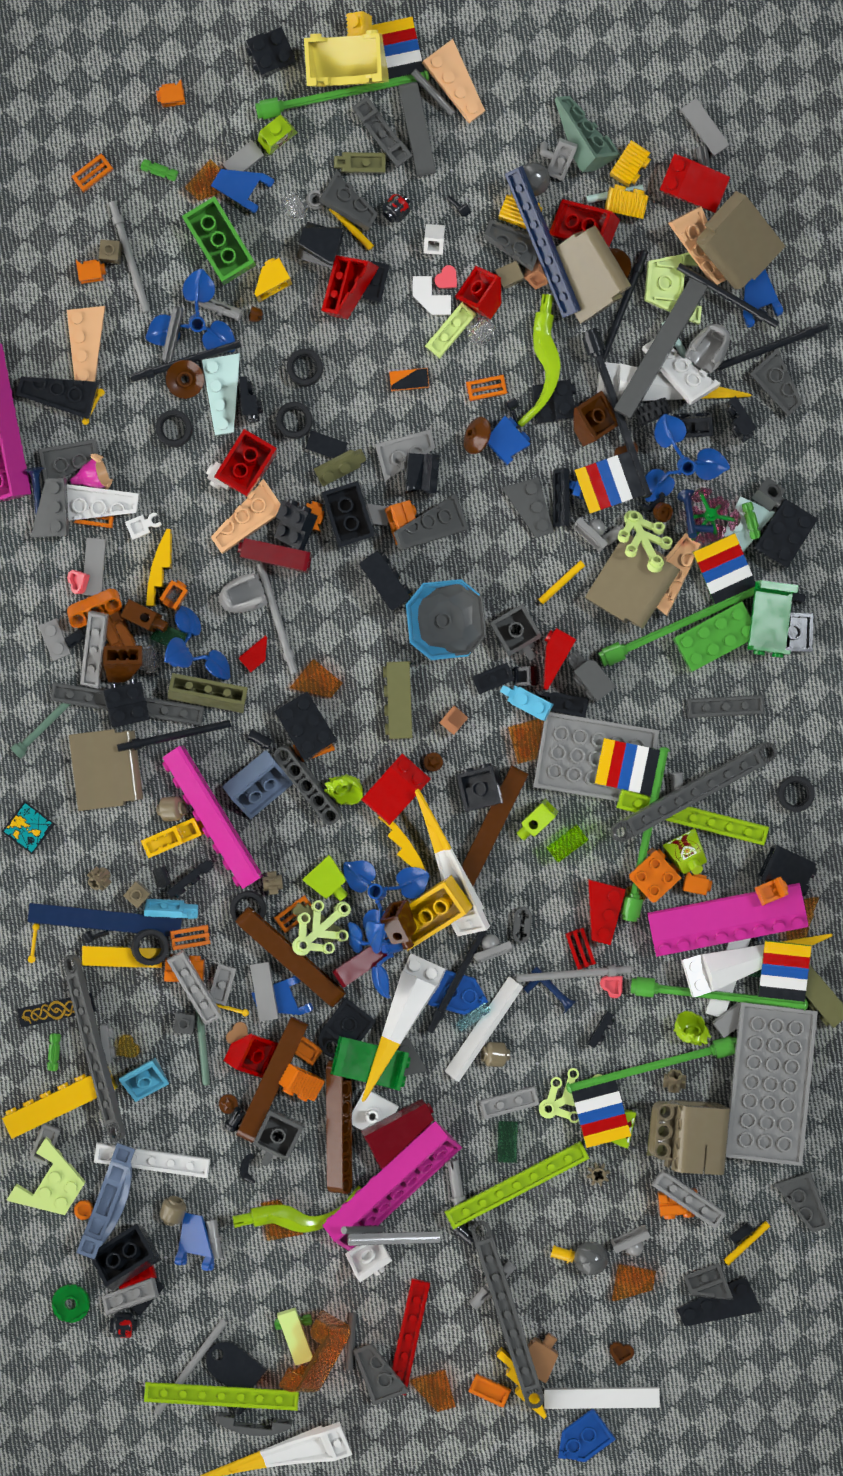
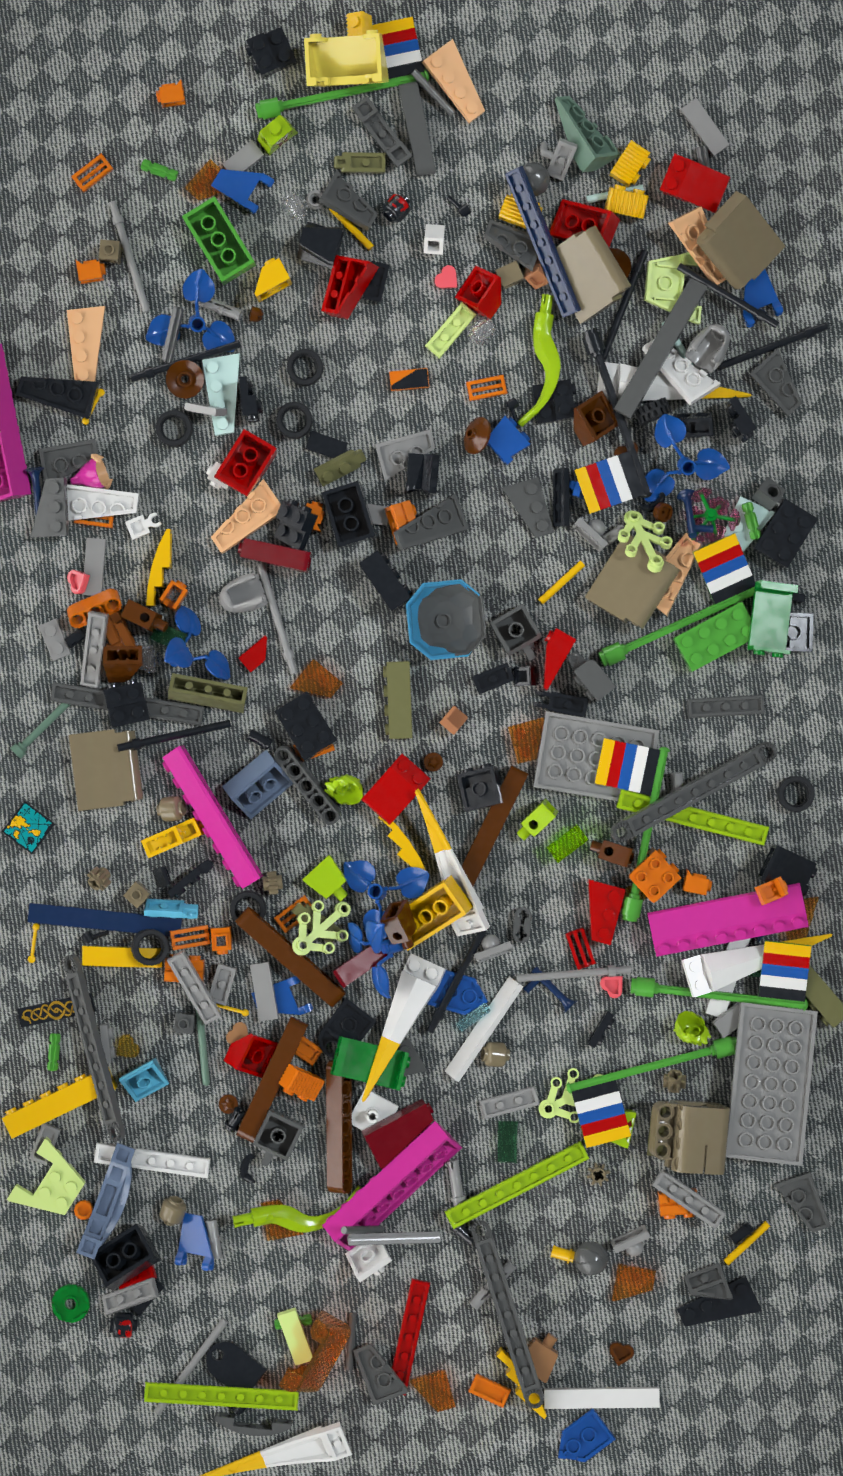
(205, 409): none -> light grey tile
(221, 939): none -> orange window
(435, 304): white tile -> none
(528, 701): medium azure hinge -> none
(621, 854): none -> reddish brown torso
(686, 852): lime torso -> none

